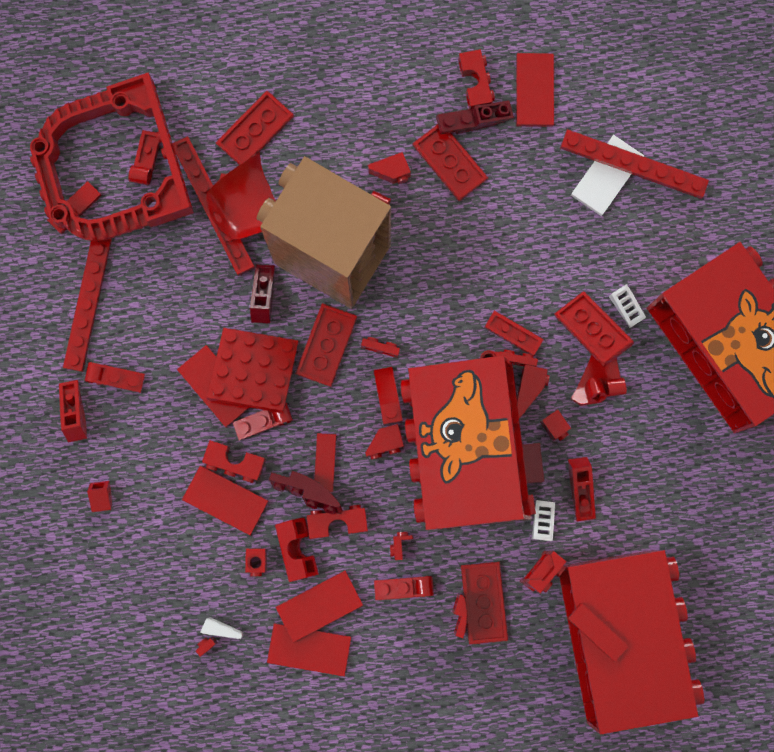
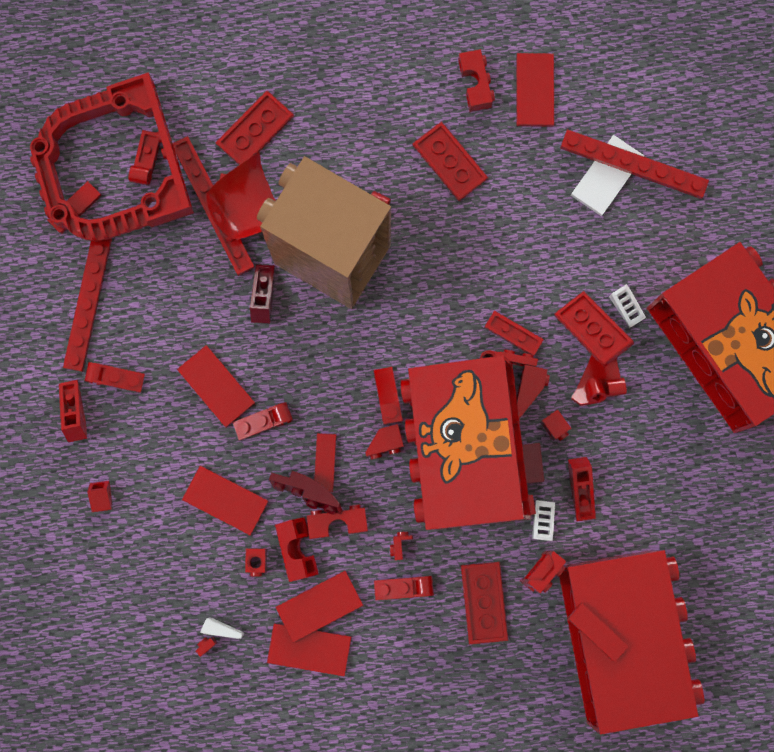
(217, 457): red arch -> none
(253, 370): red plate -> none
(326, 345): red tile -> none
(388, 349): red plate -> none
(391, 169): red slope -> none
(460, 609): red slope -> none
(476, 118): dark red slope -> none

